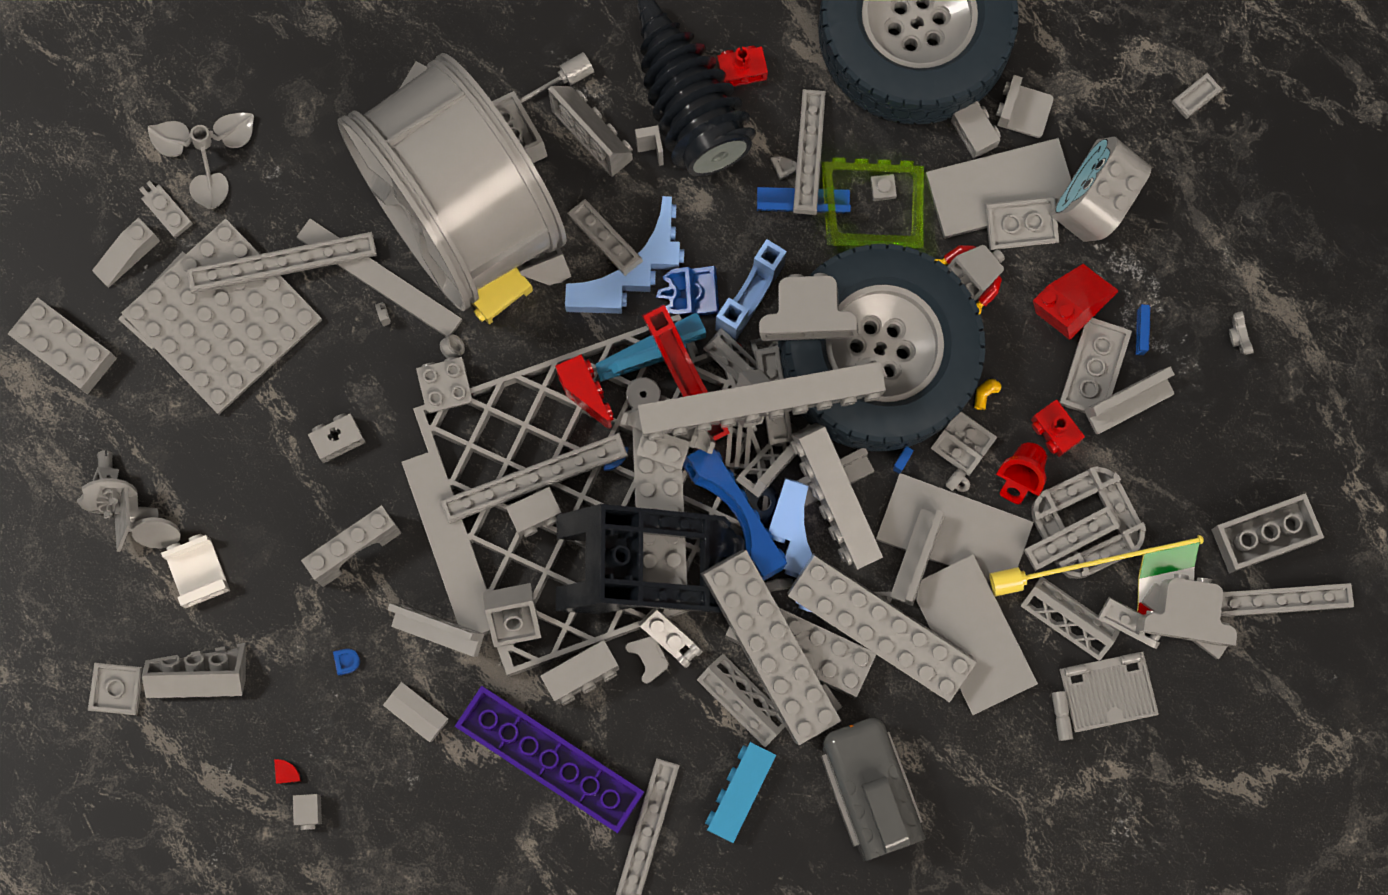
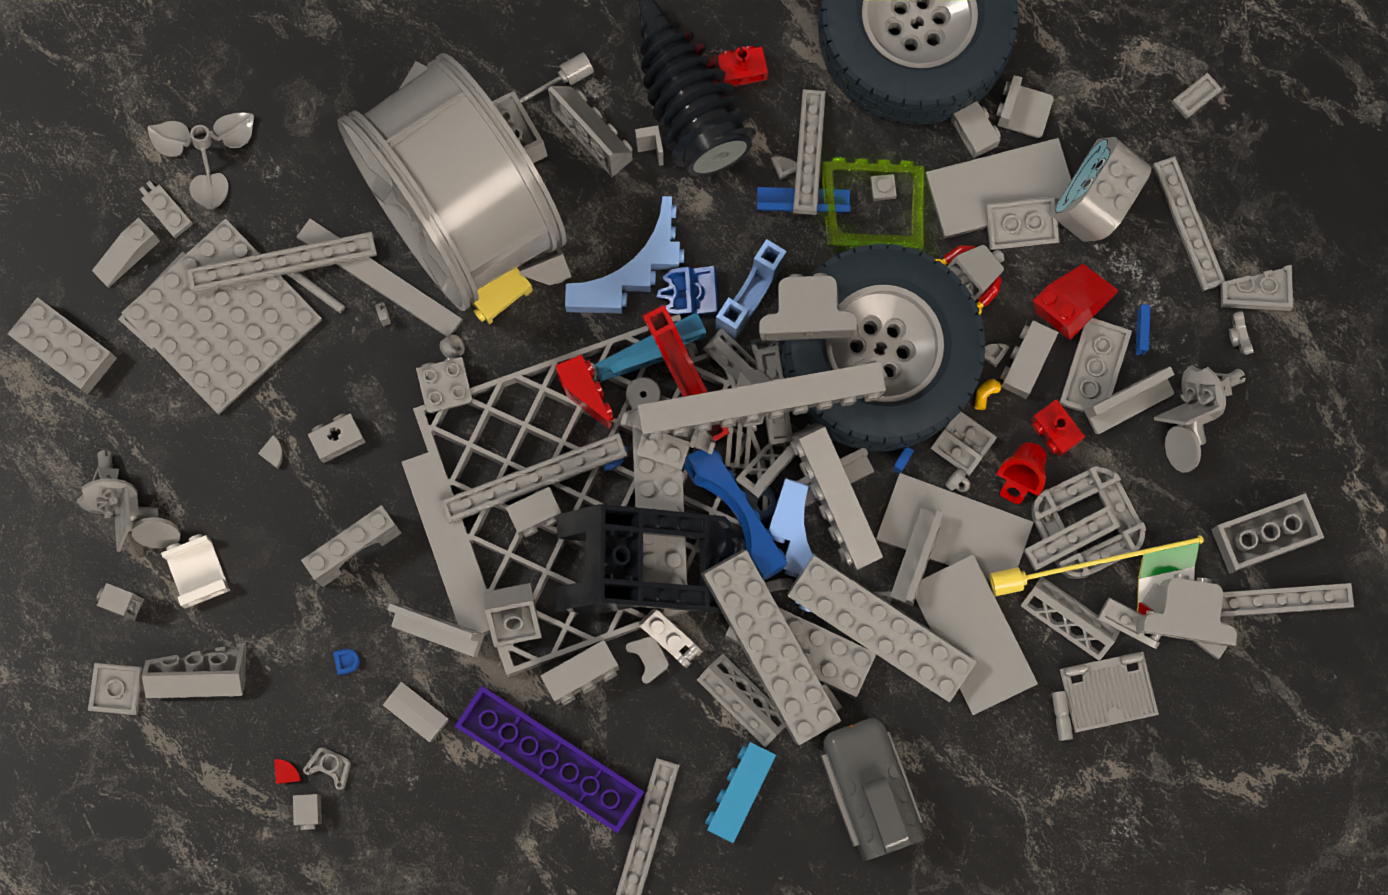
(119, 601): none -> light grey brick
(272, 452): none -> light grey tile
(317, 291): none -> light grey bar
(331, 764): none -> light grey piece
(605, 237): light grey tile -> none
(995, 353): none -> light grey tile
(1028, 359): none -> light grey brick
(1188, 223): none -> light grey tile
(1205, 401): none -> light grey piece
(1263, 291): none -> light grey wing

